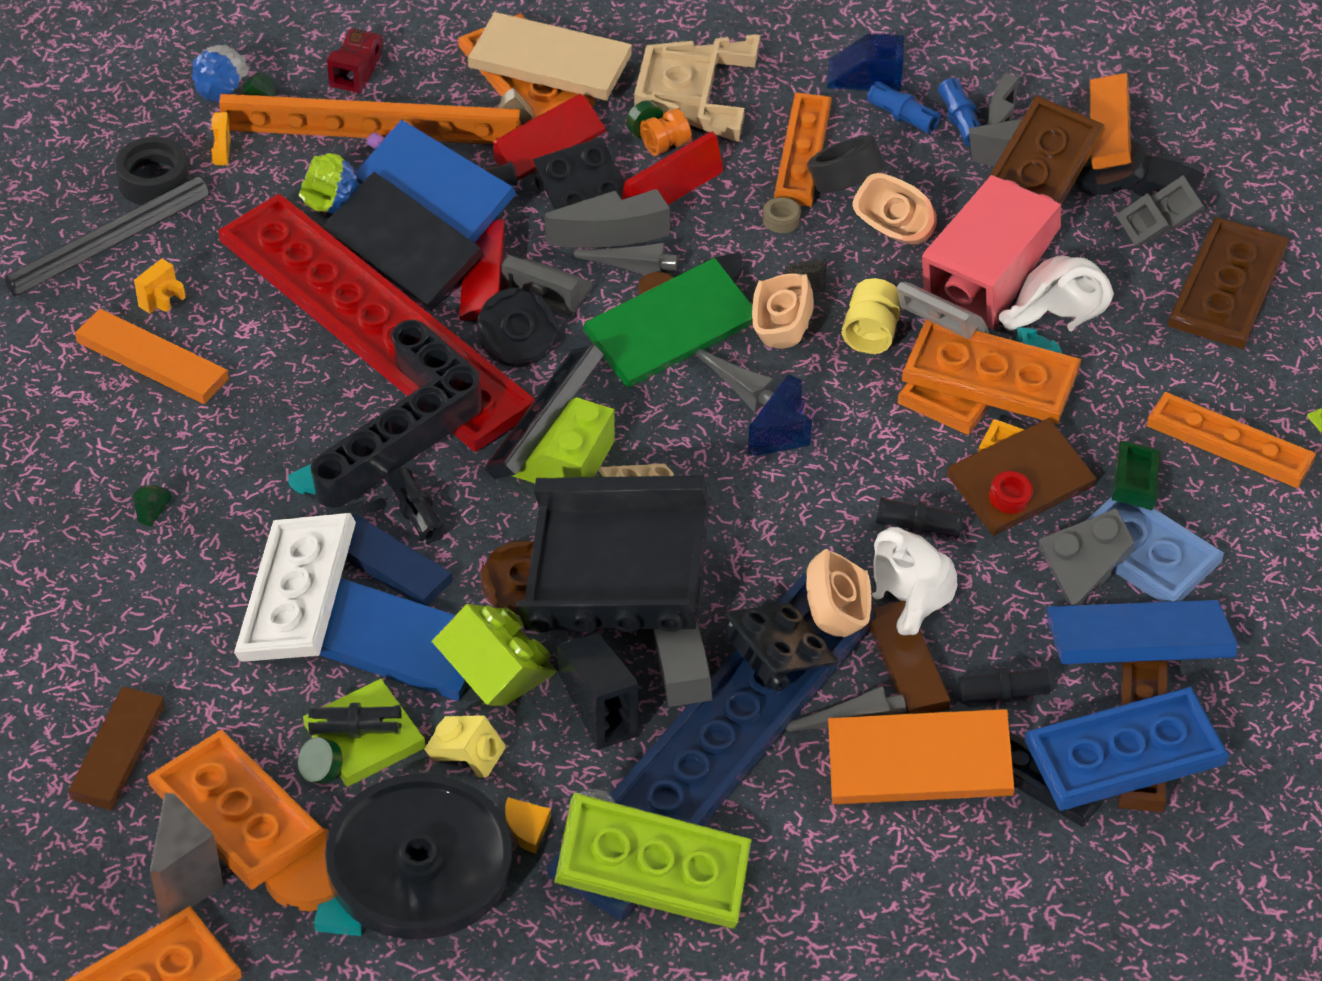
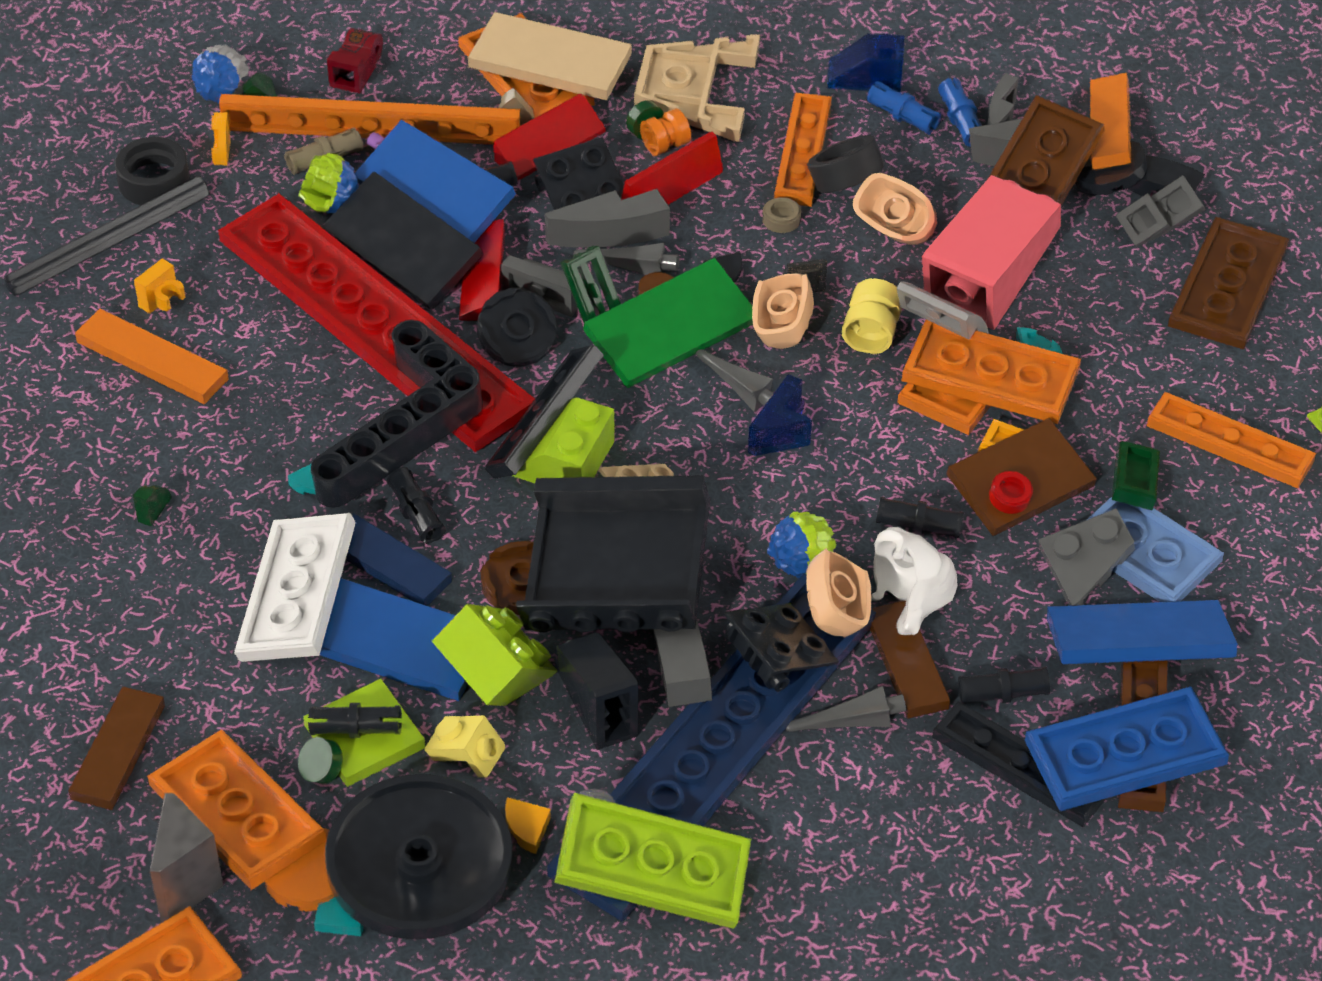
(340, 144): none -> dark tan pin
(577, 287): none -> dark green tile
(798, 541): none -> piece
(920, 757): orange tile -> none
(1064, 288): white piece -> none

